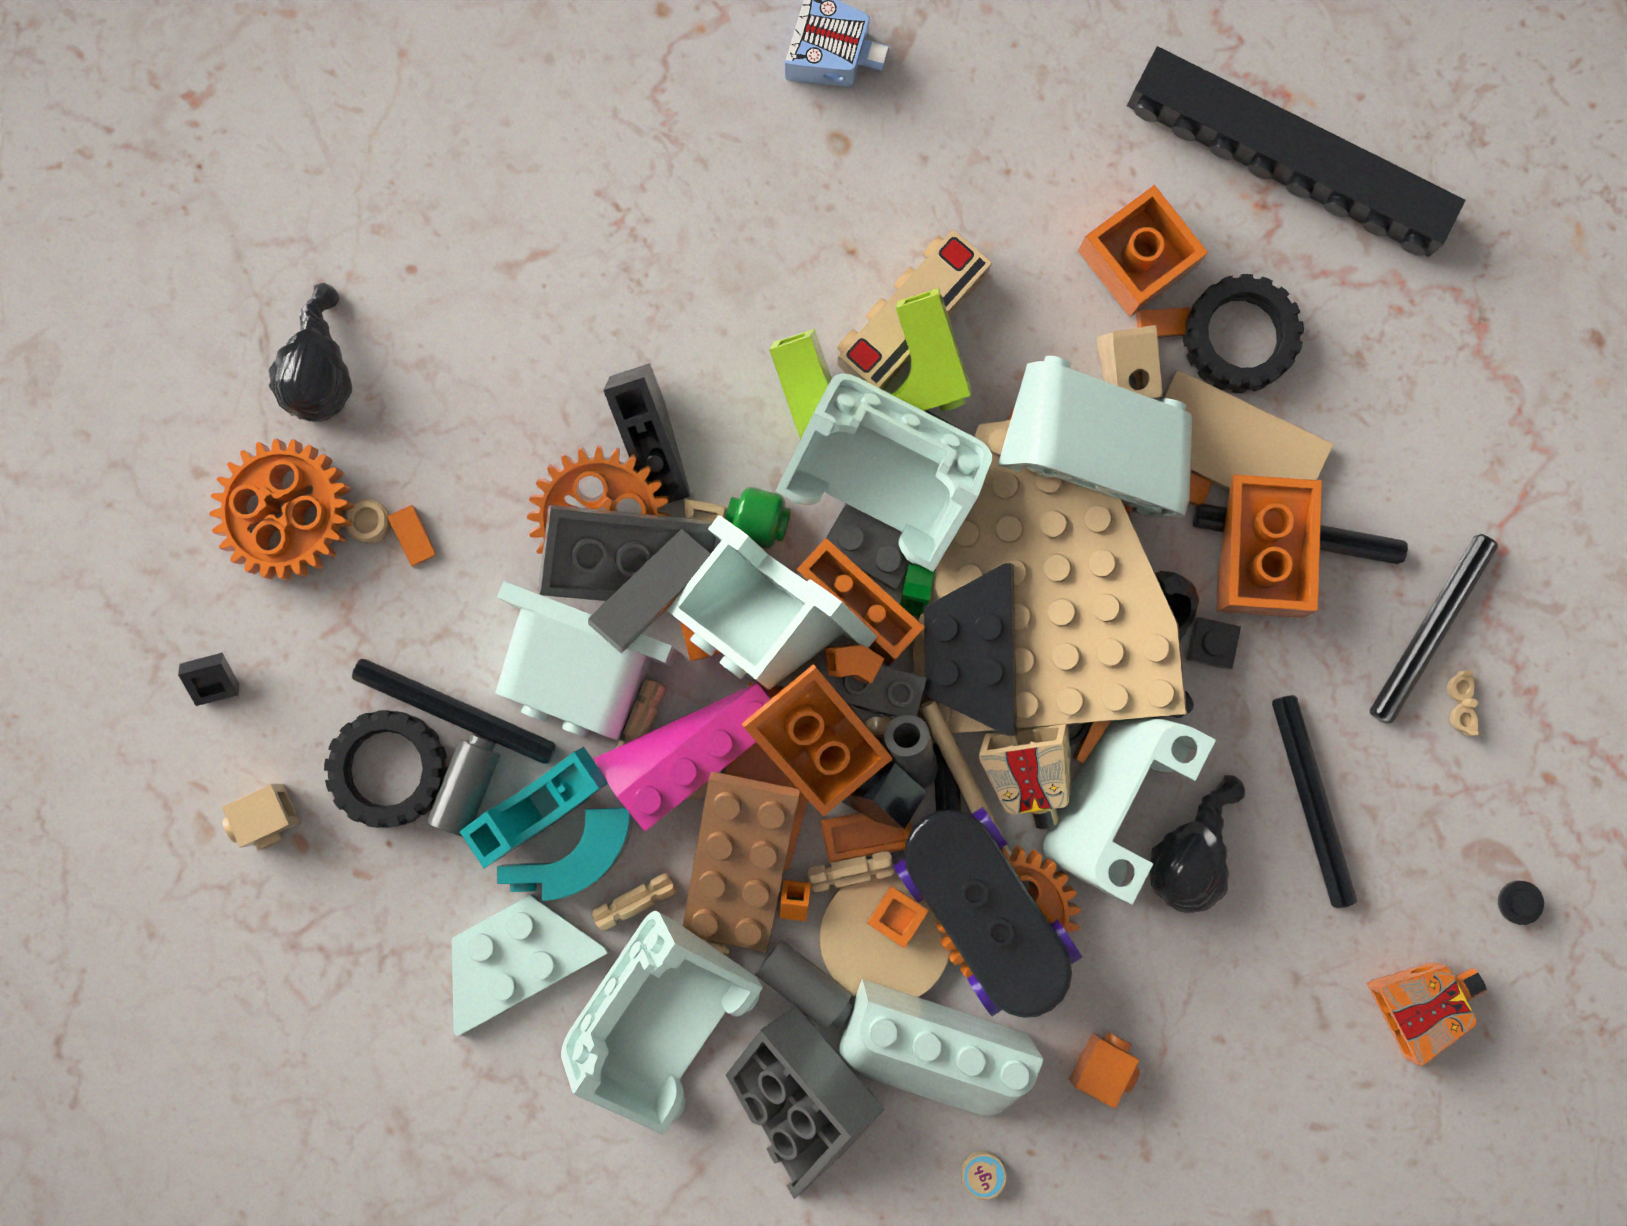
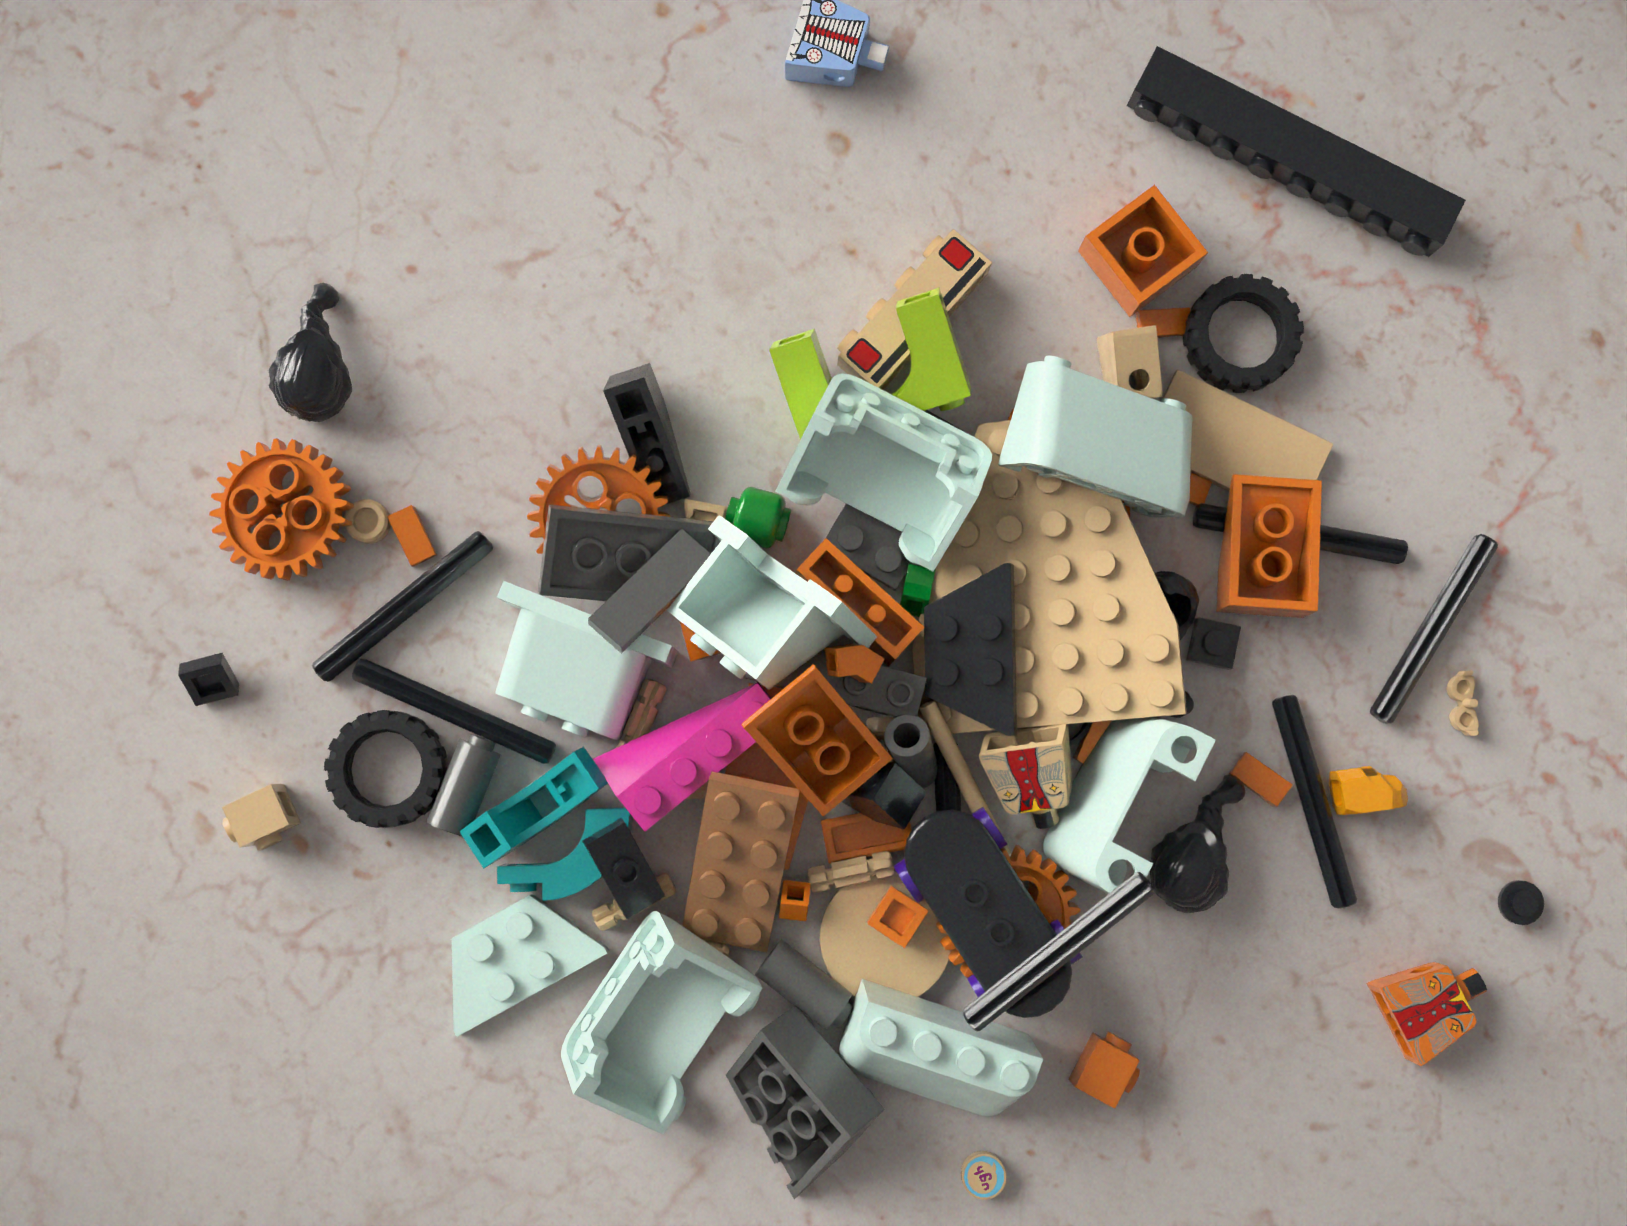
(402, 606): none -> black axle
(623, 868): none -> black plate
(1058, 951): none -> axle
(1261, 779): none -> orange piece
(1365, 791): none -> light orange rock

